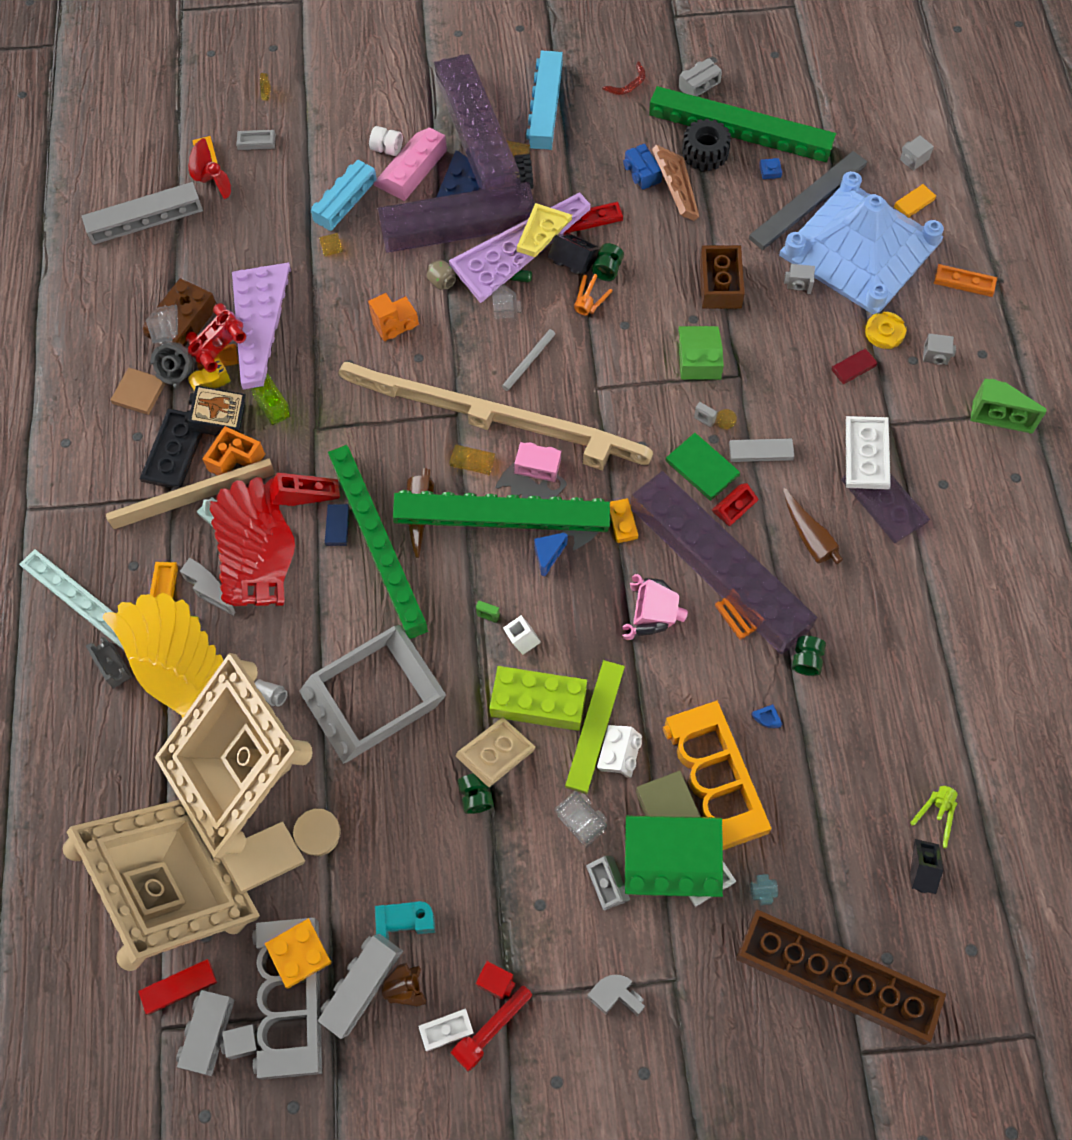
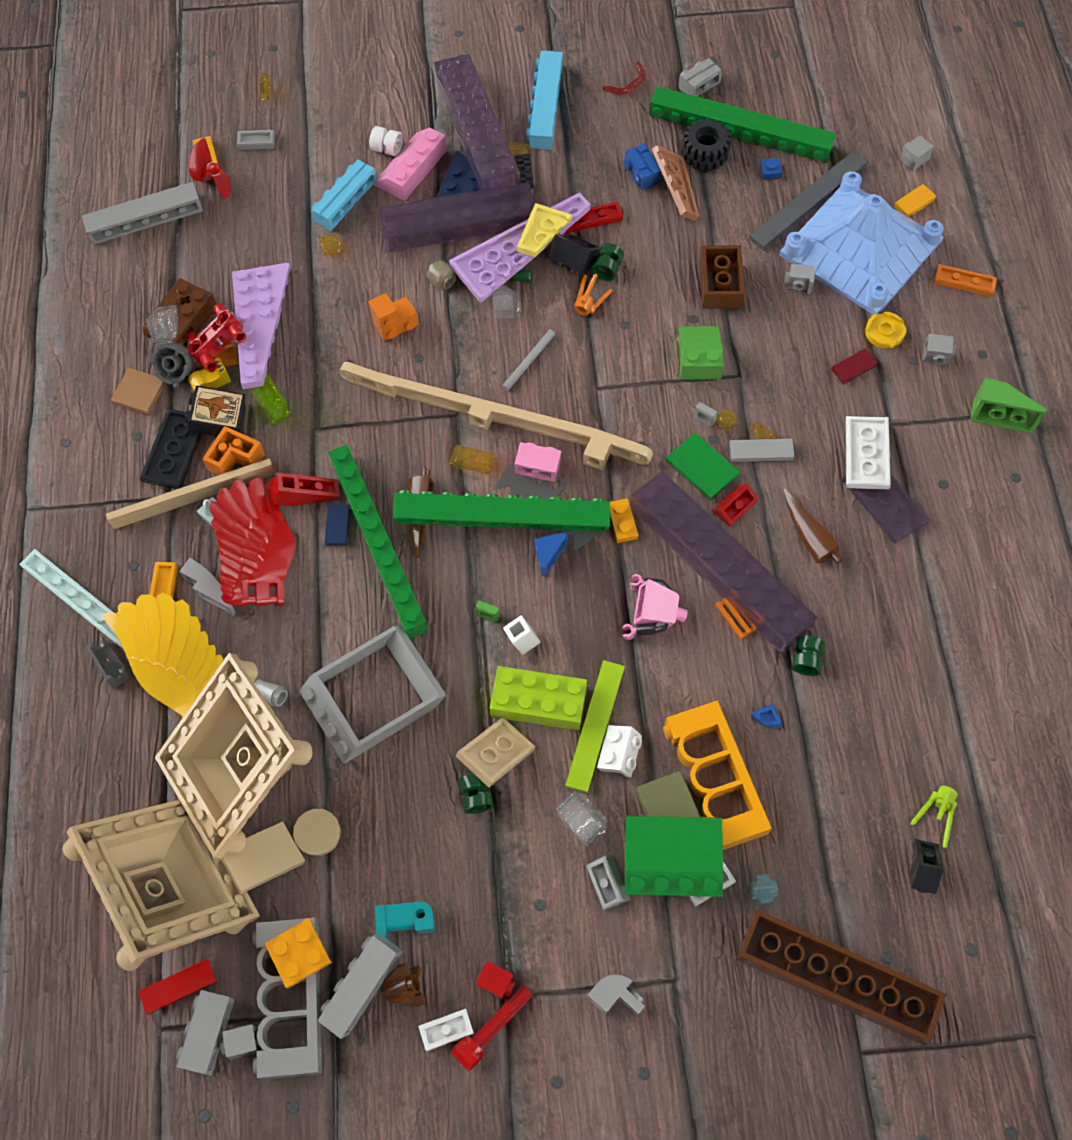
(761, 431): none -> clear yellow tile

